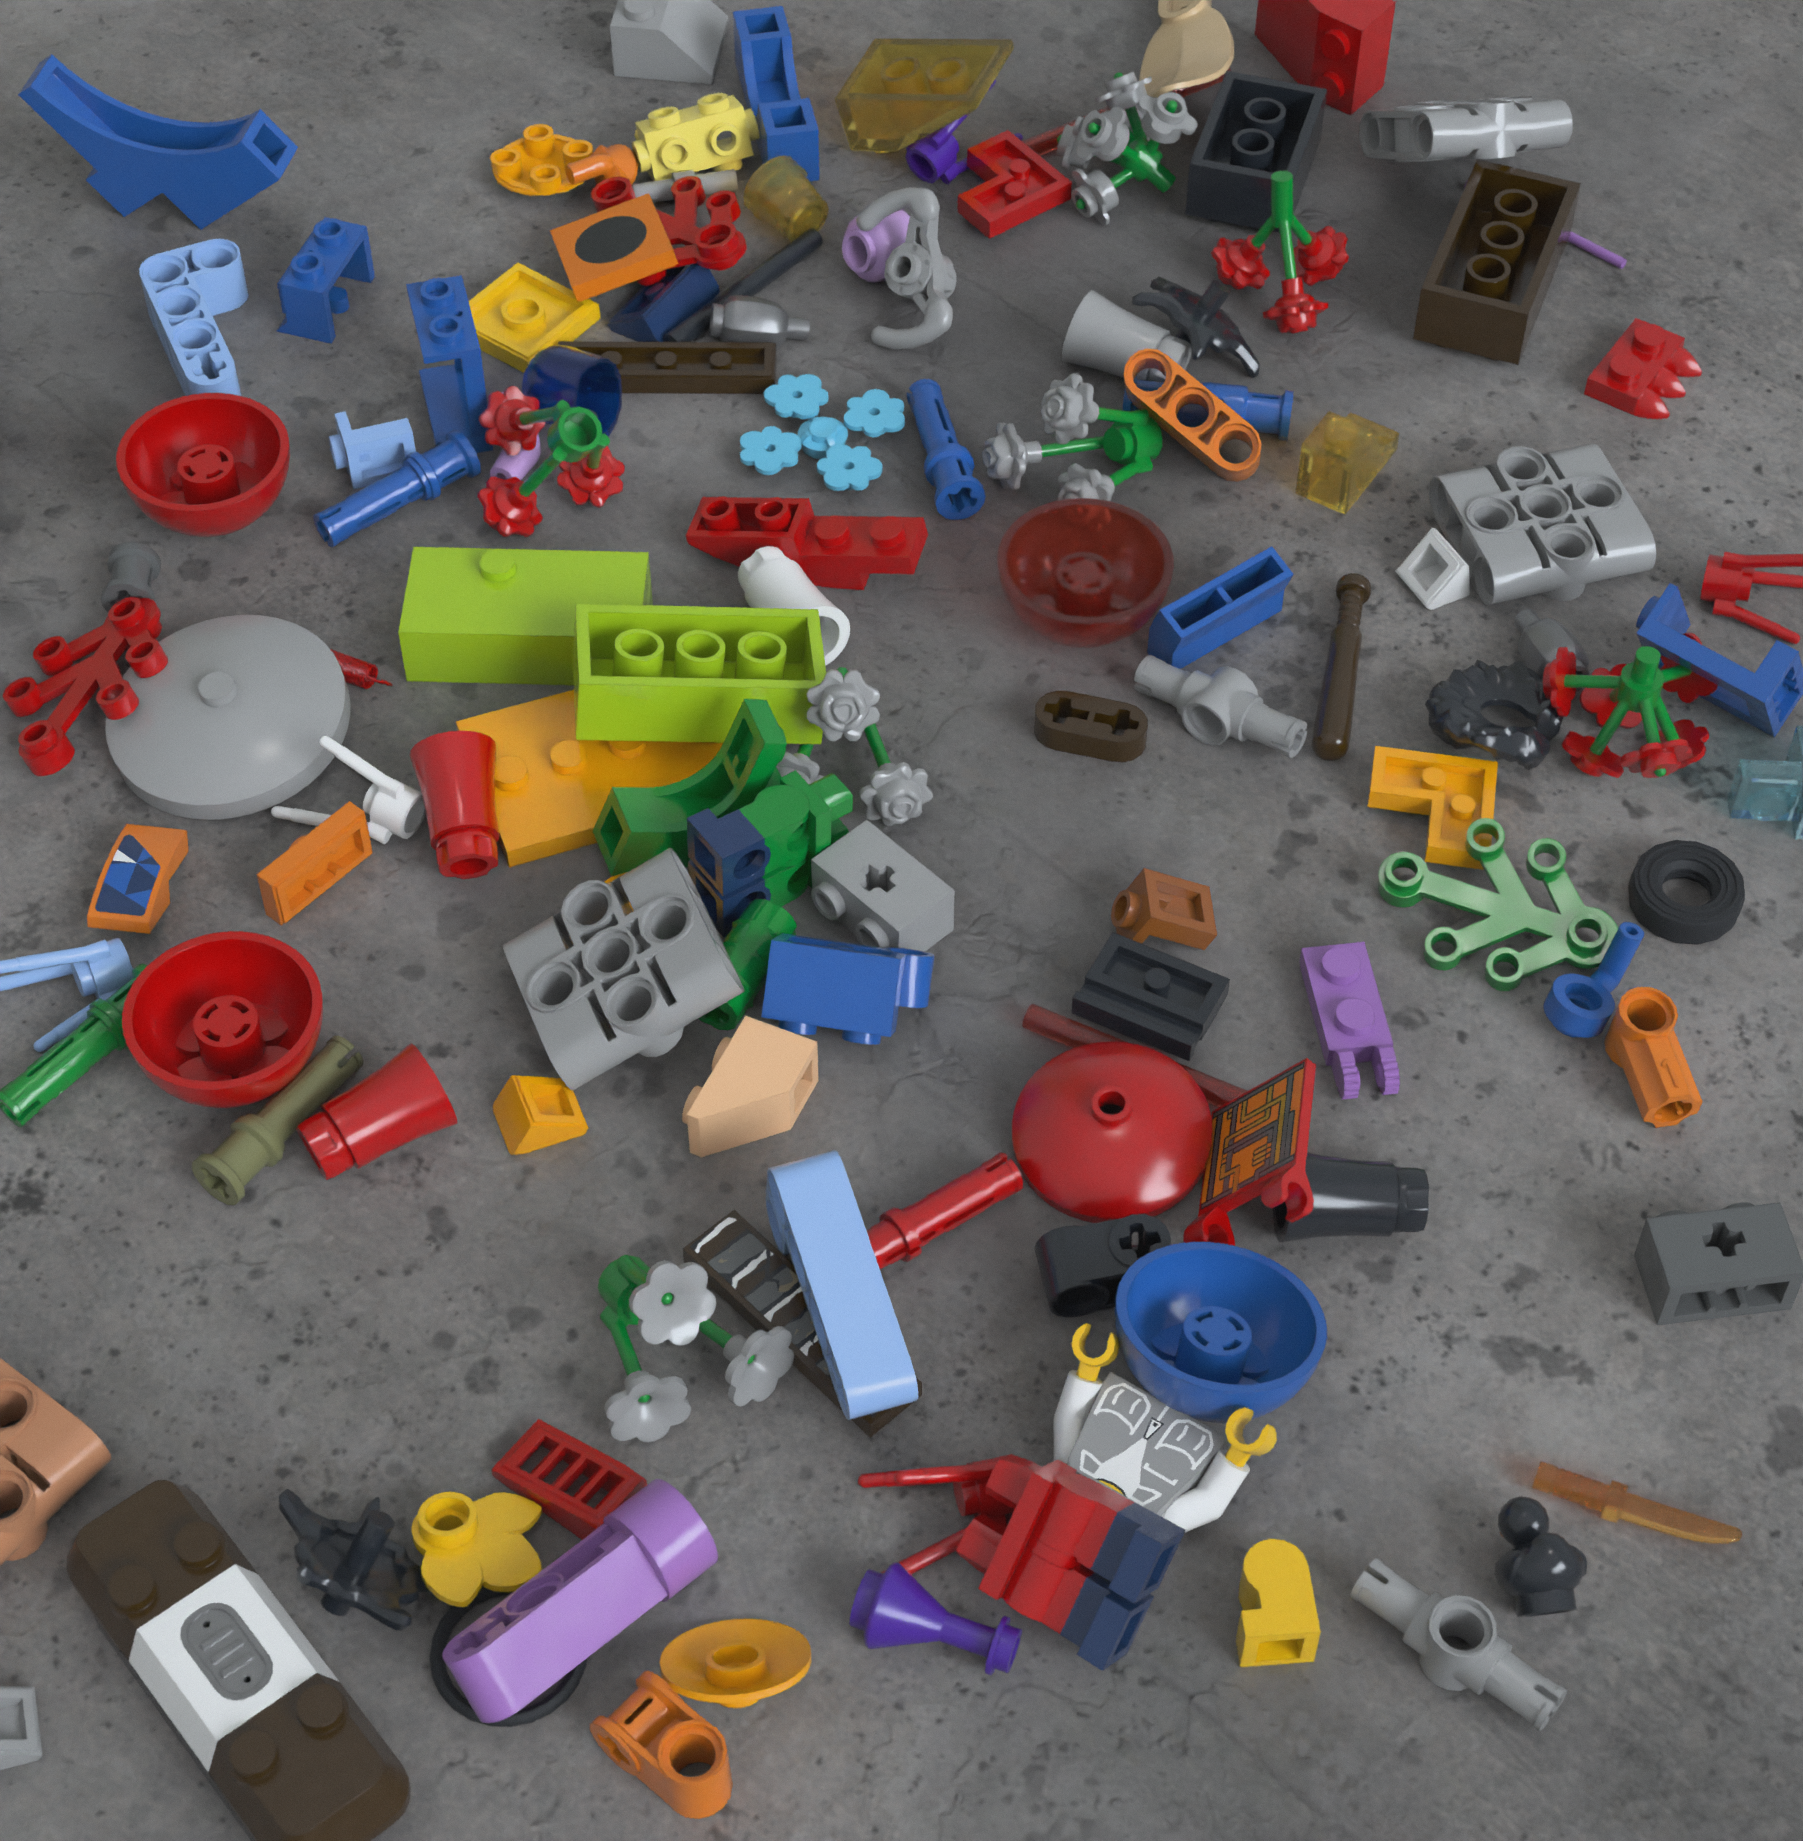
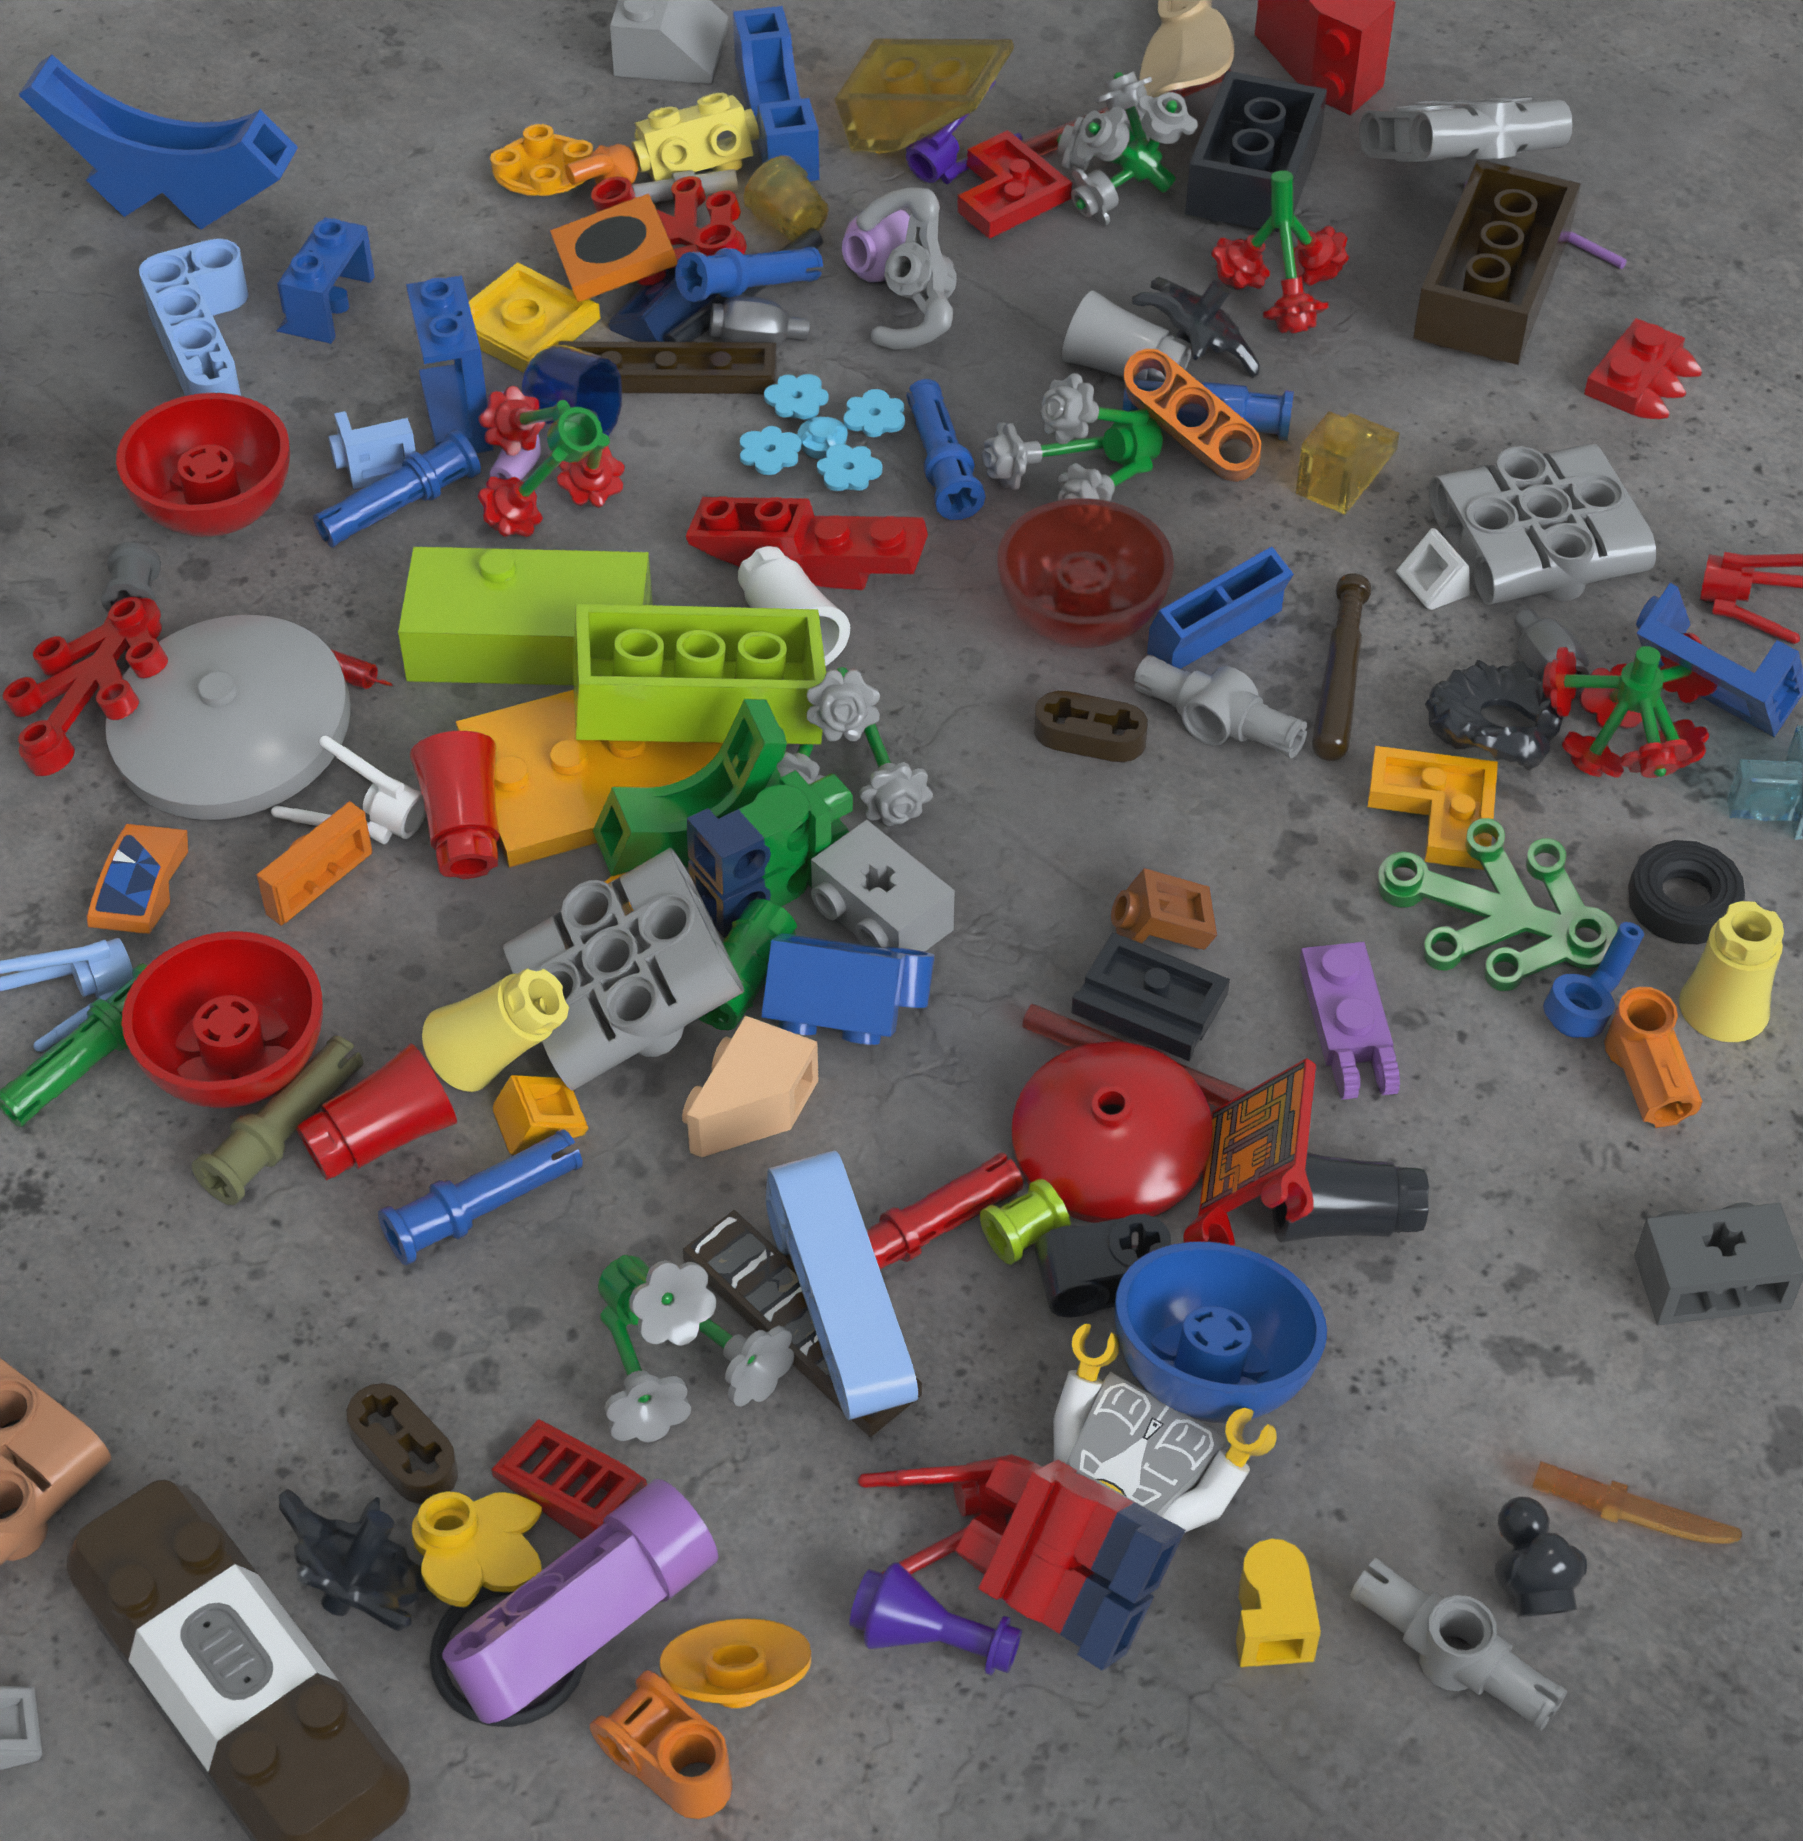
(413, 1433): none -> dark brown beam
(451, 1207): none -> blue pin
(487, 1031): none -> light yellow plant
(733, 272): none -> blue pin
(1023, 1220): none -> lime bush
(1735, 976): none -> light yellow plant

